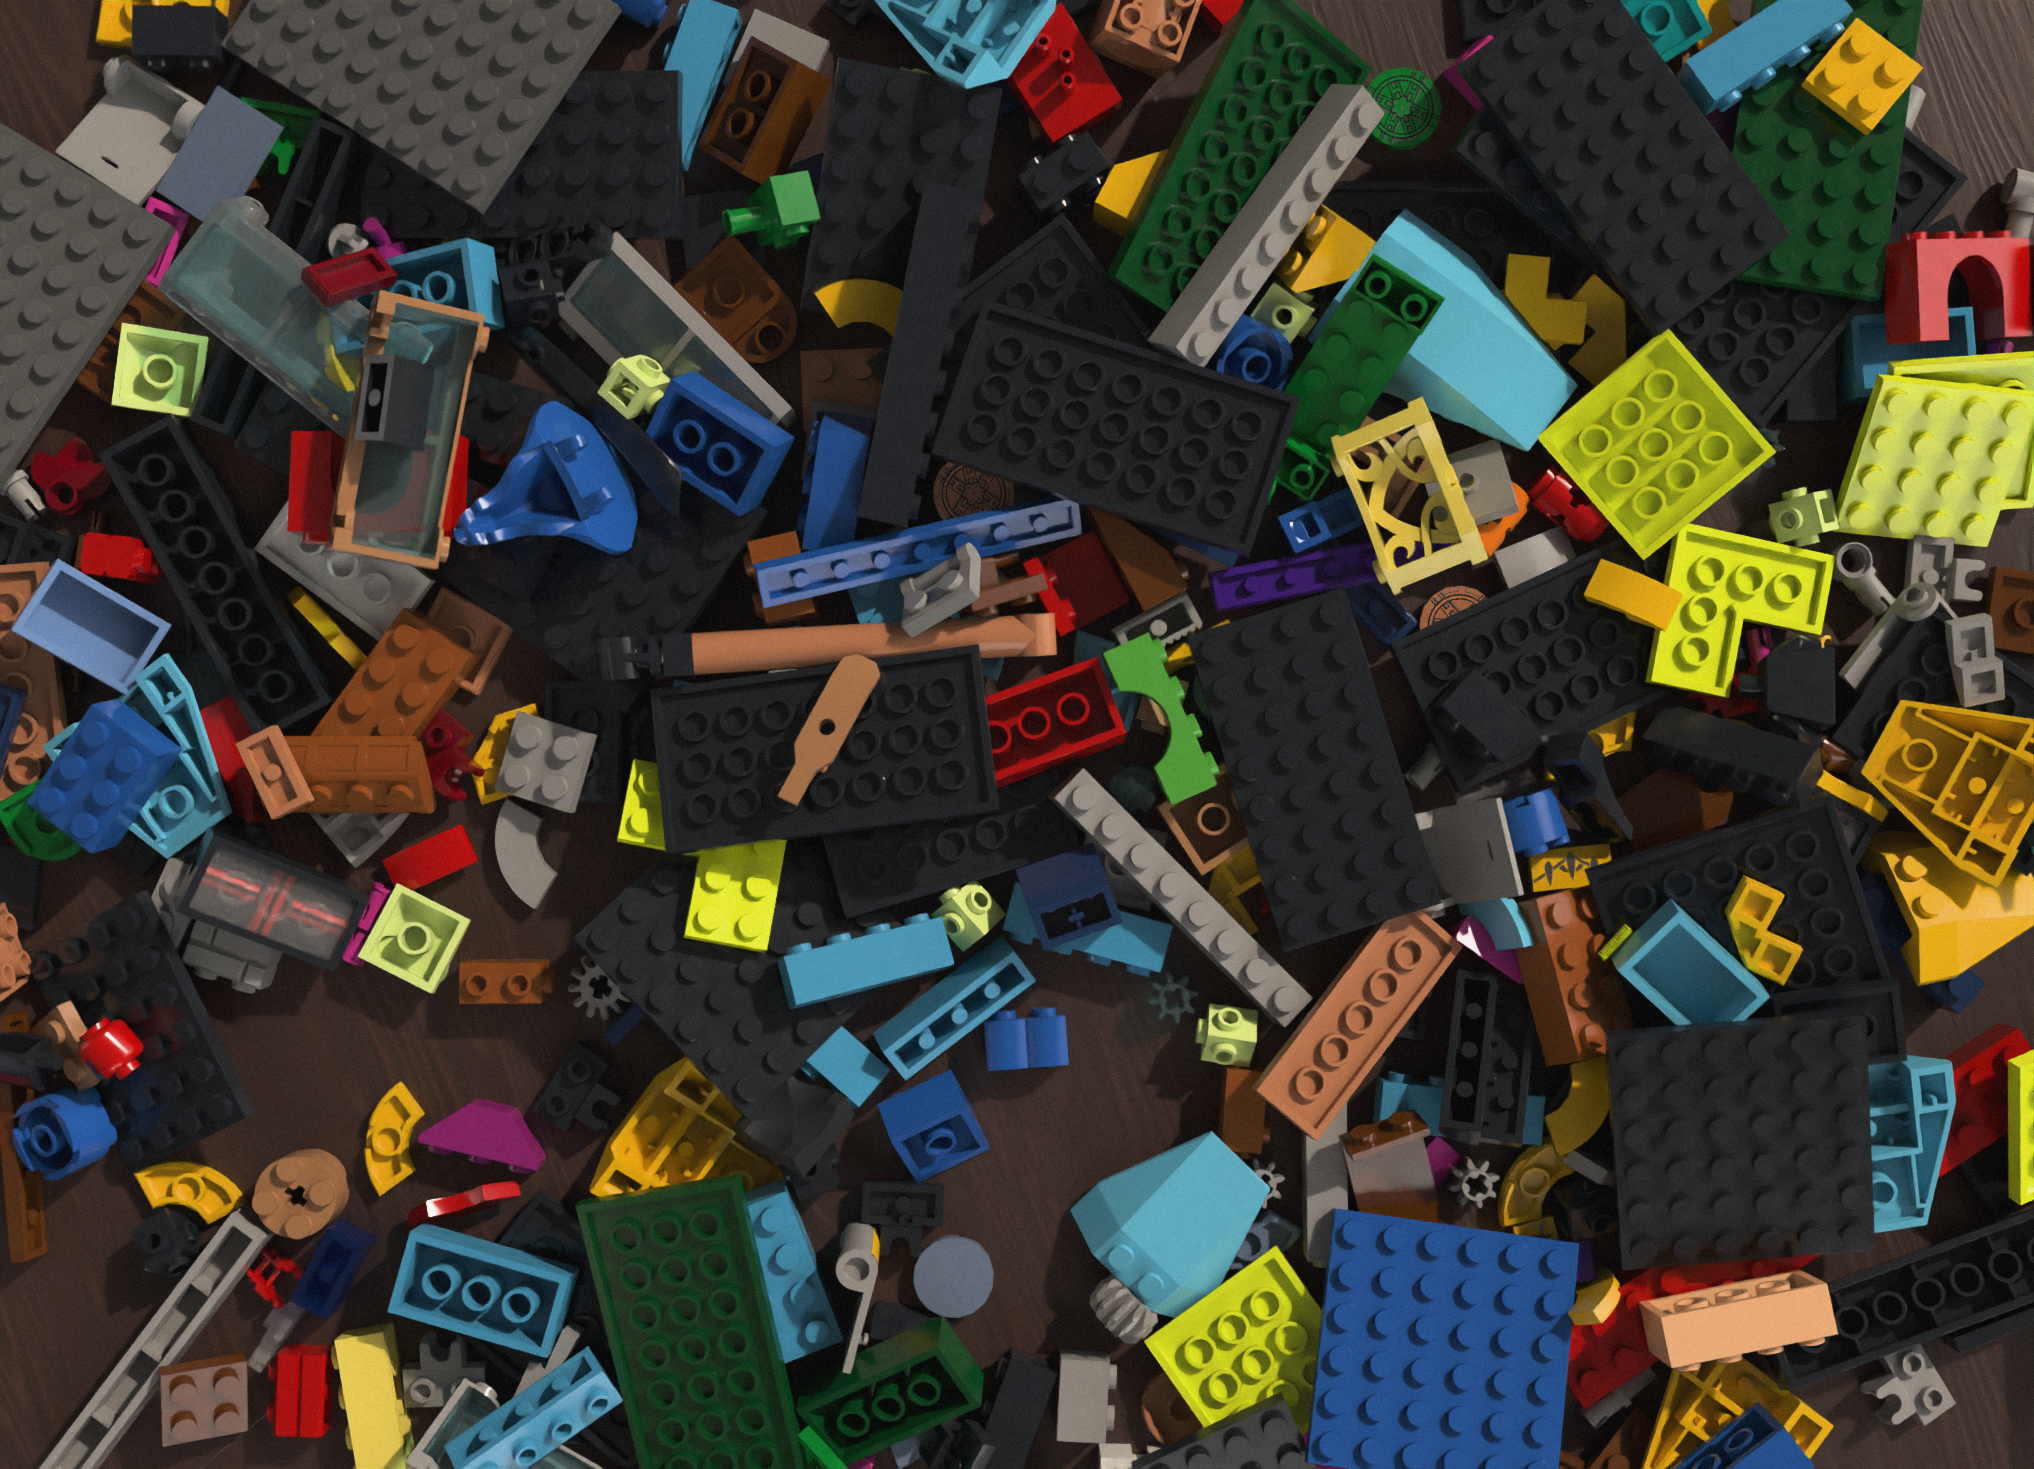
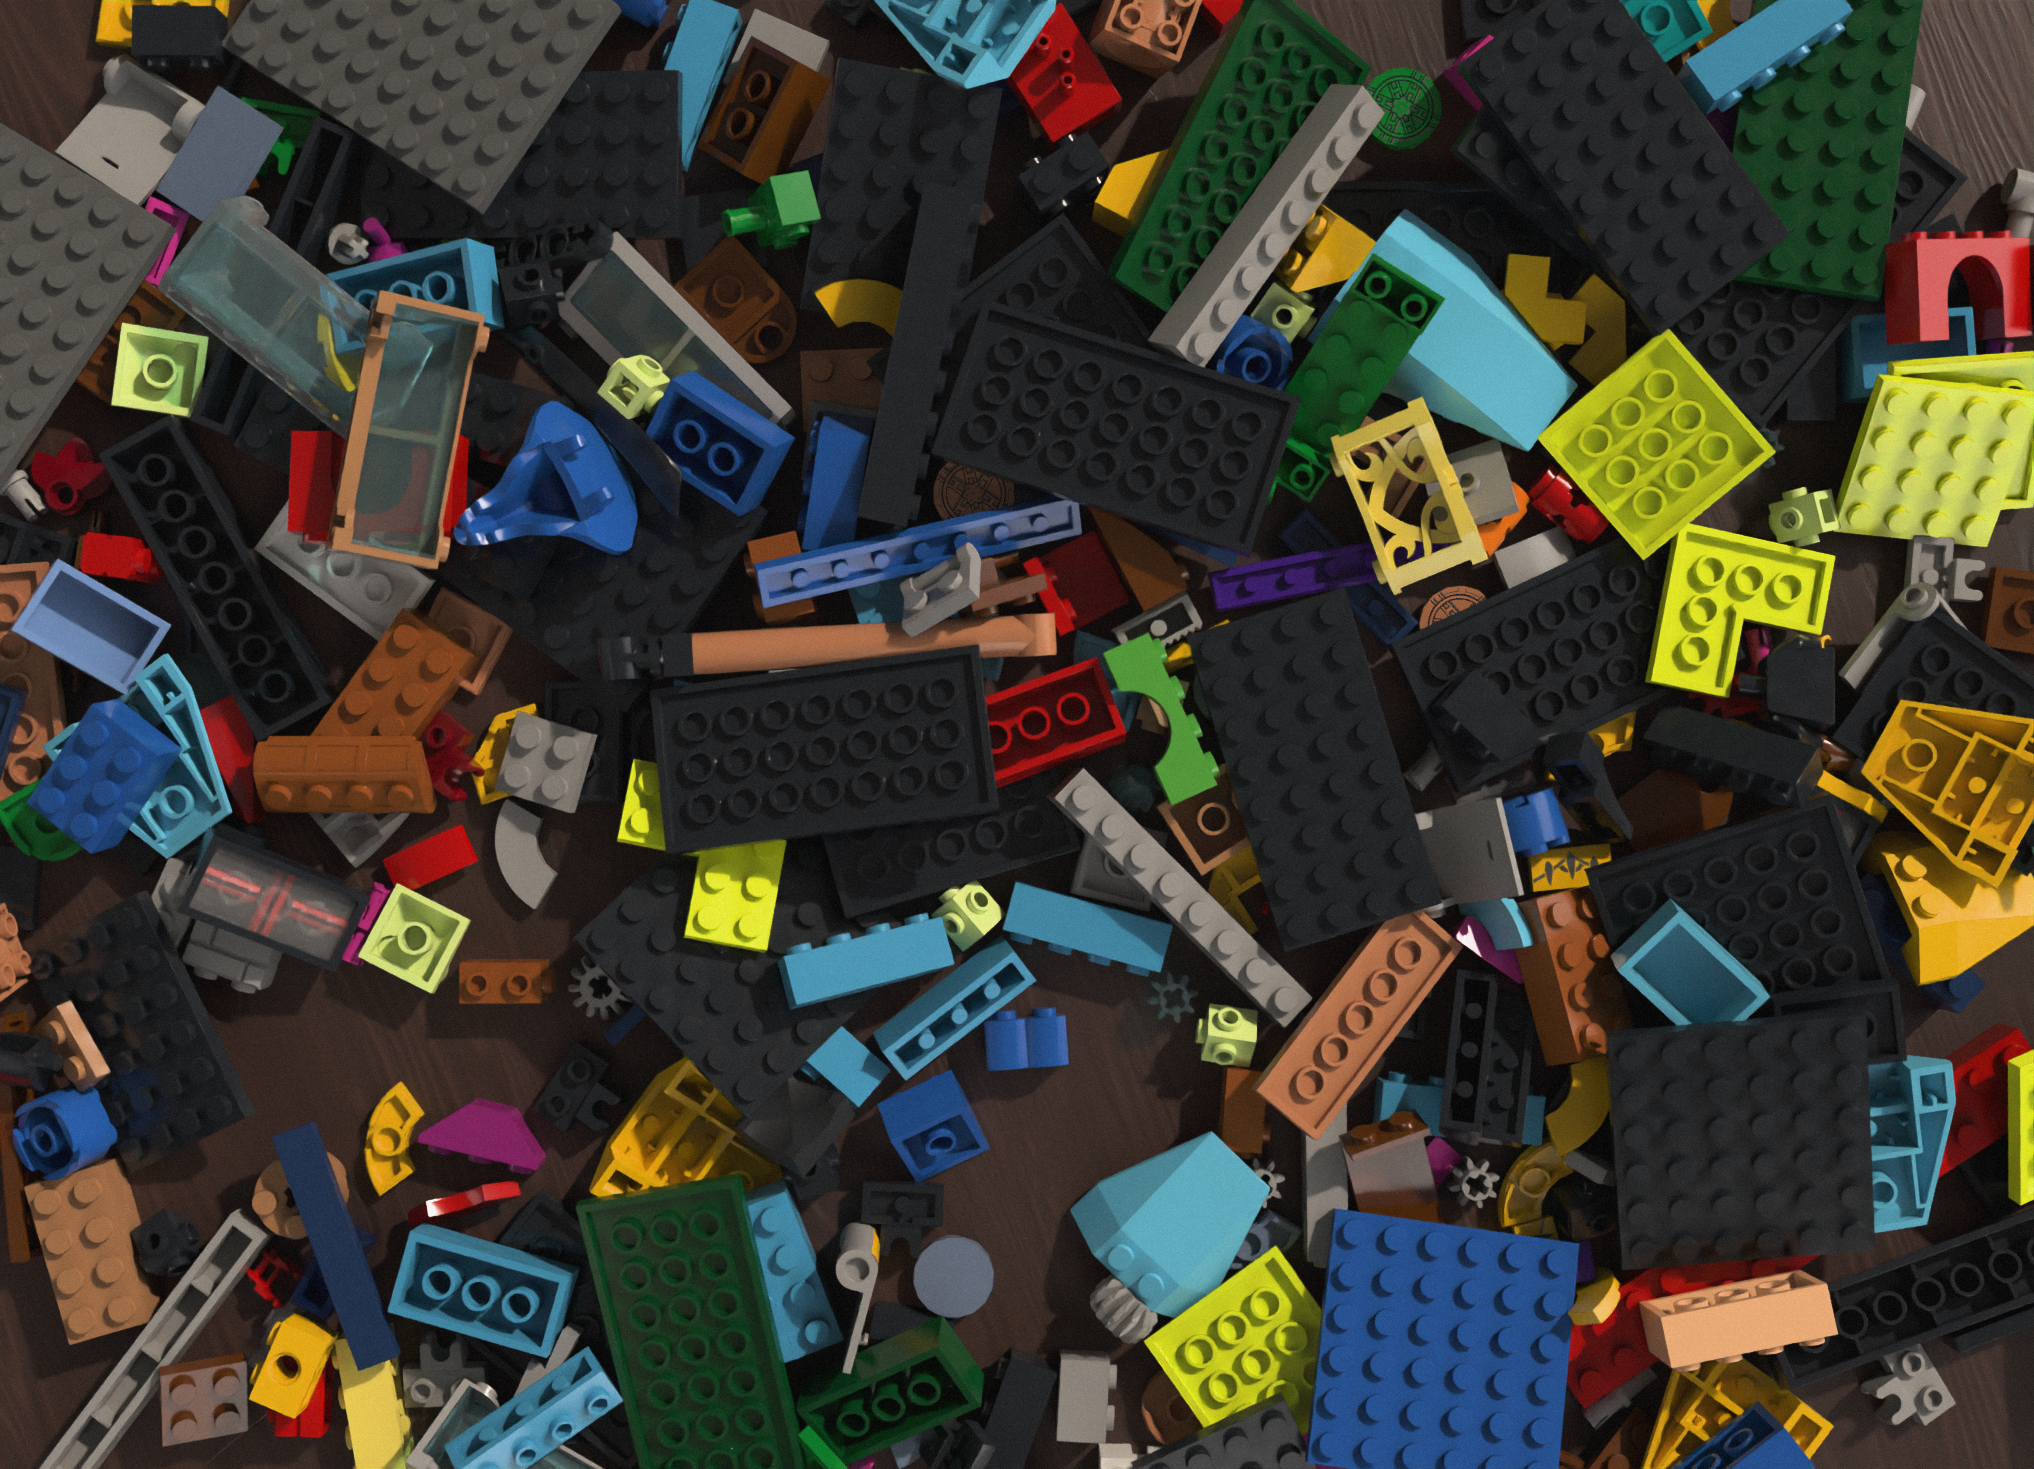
(91, 1250): none -> medium nougat brick
(110, 1049): red head -> none
(191, 1186): yellow tile -> none
(275, 772): nougat plate -> none
(310, 1347): none -> yellow brick
(327, 627): yellow tile -> none
(336, 1245): none -> dark blue tile
(348, 276): dark red tile -> none
(394, 402): black brick -> none
(837, 705): medium nougat piece -> none
(1068, 896): dark blue slope -> none
(1321, 521): blue slope -> none
(1609, 952): neon yellow leg -> none
(1633, 594): yellow slope -> none
(1748, 918): yellow tile -> none
(1861, 76): yellow plate -> none
(1861, 576): light grey pin -> none
(1973, 660): light grey slope -> none

